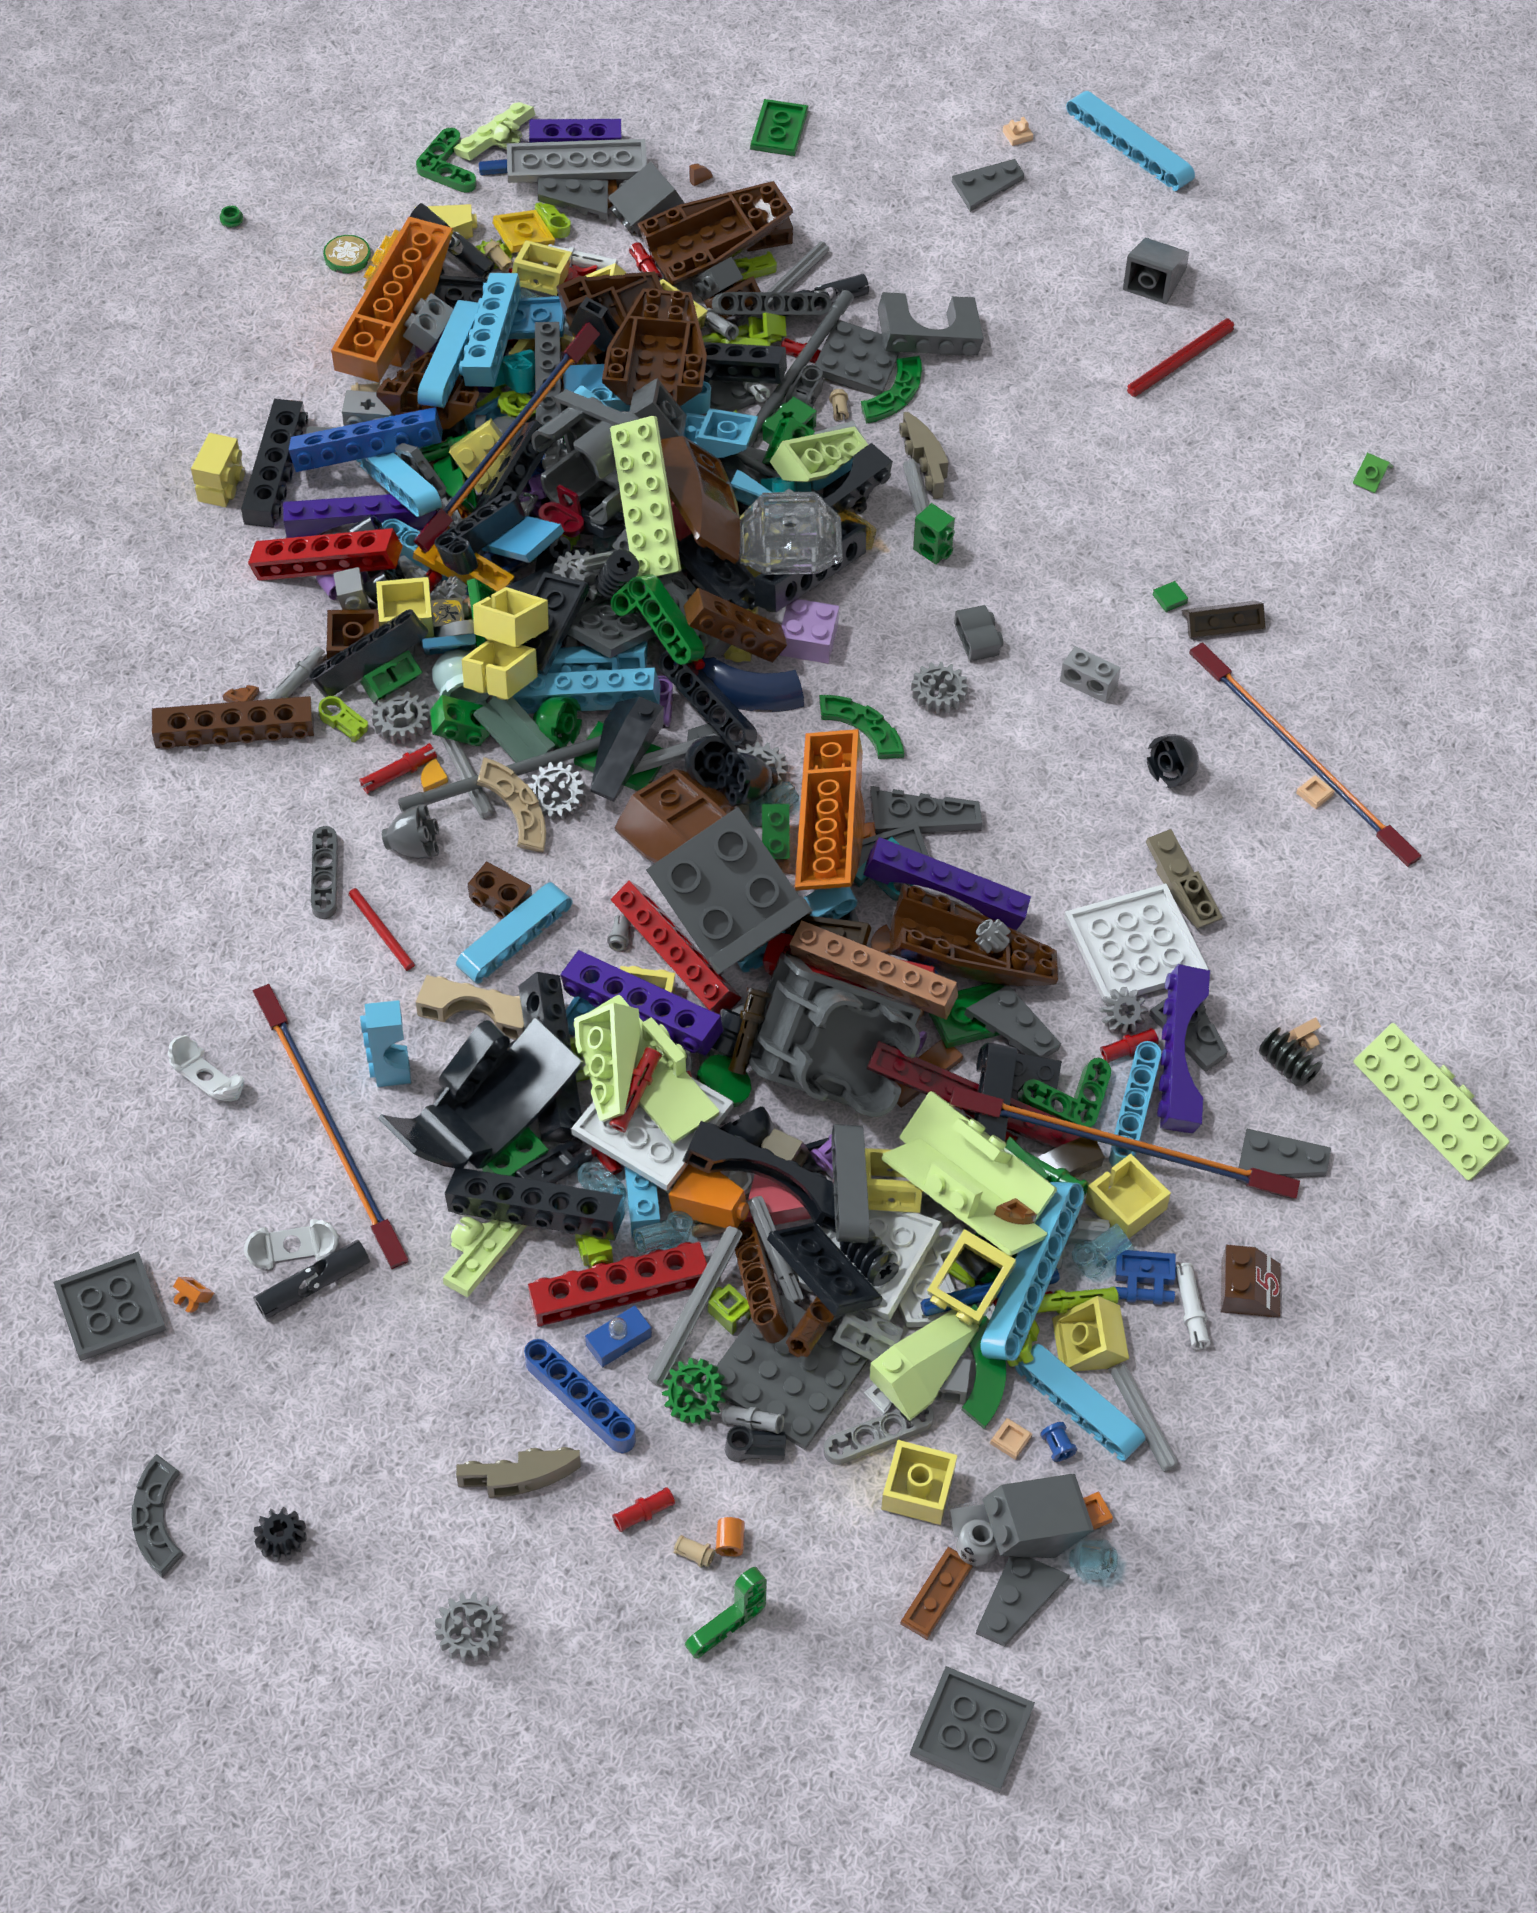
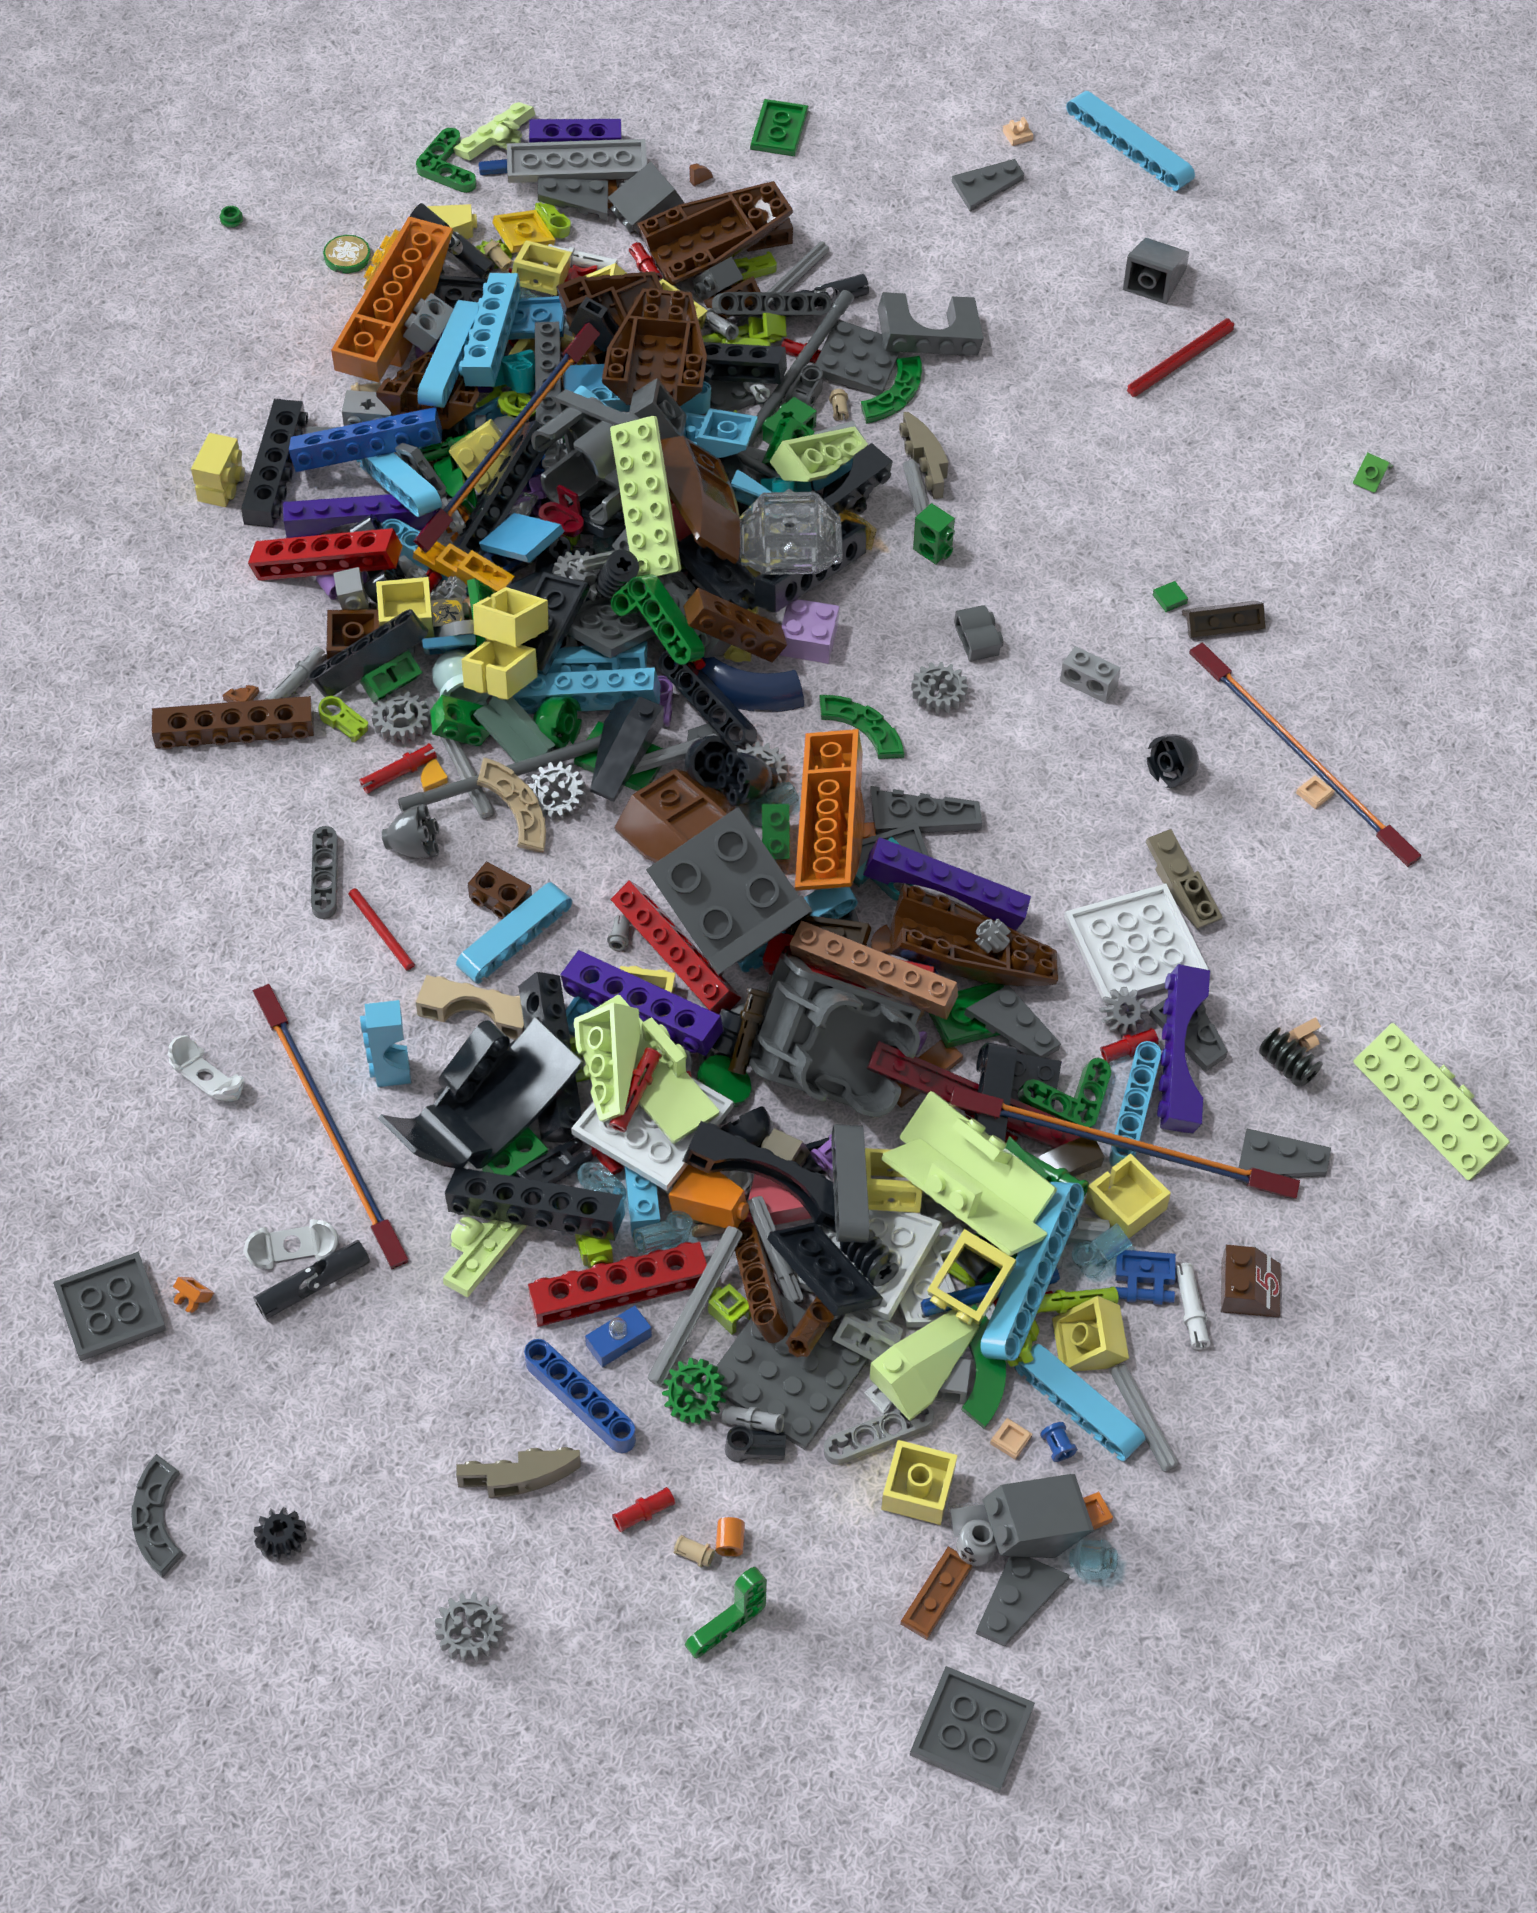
(473, 533): black beam -> none
(1015, 1212): dark orange tile -> none

